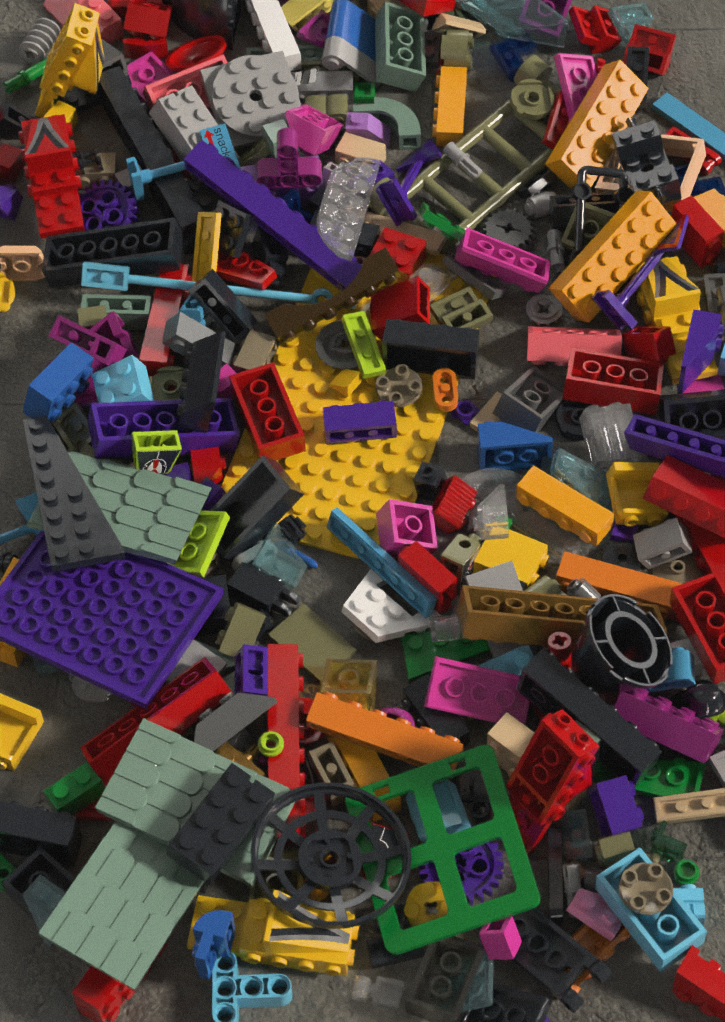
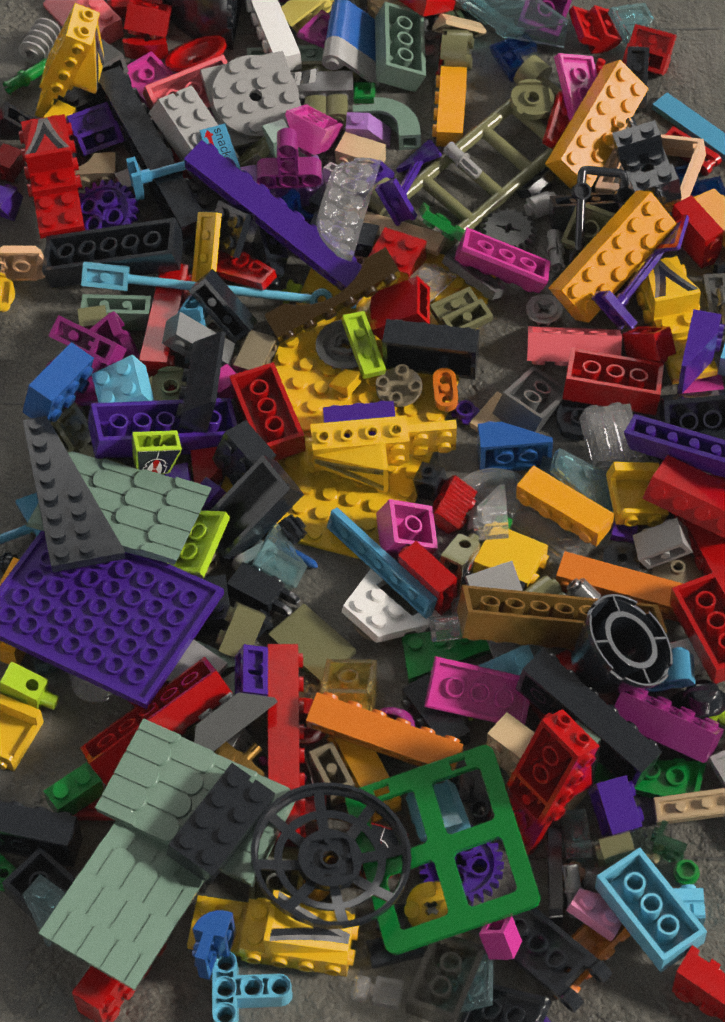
(27, 687): none -> lime torso
(95, 129): none -> dark purple brick
(97, 159): black piece -> none
(240, 451): none -> black brick
(274, 737): lime plate -> none
(292, 287): none -> lime plant
(366, 456): none -> yellow wedge
(560, 645): red hinge -> none
(646, 888): dark tan dish -> none

